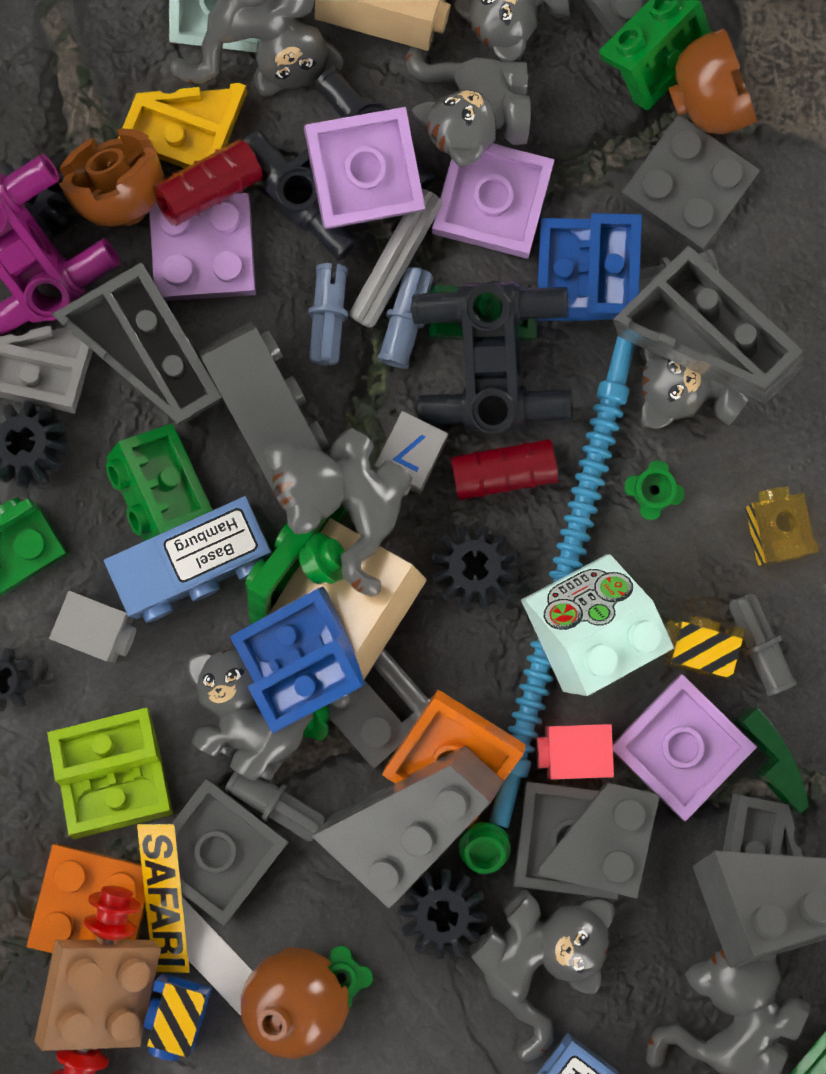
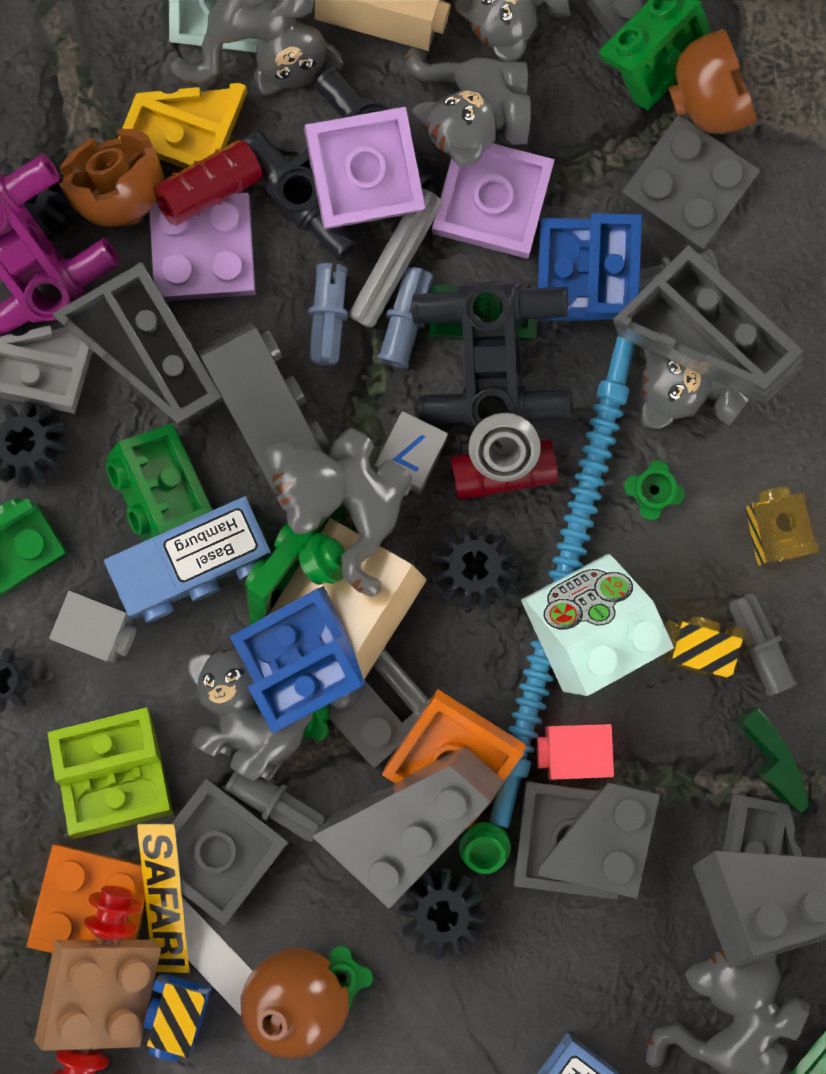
(504, 447): none -> light grey cone
(567, 943): dark grey animal -> none
(682, 747): lavender plate -> none

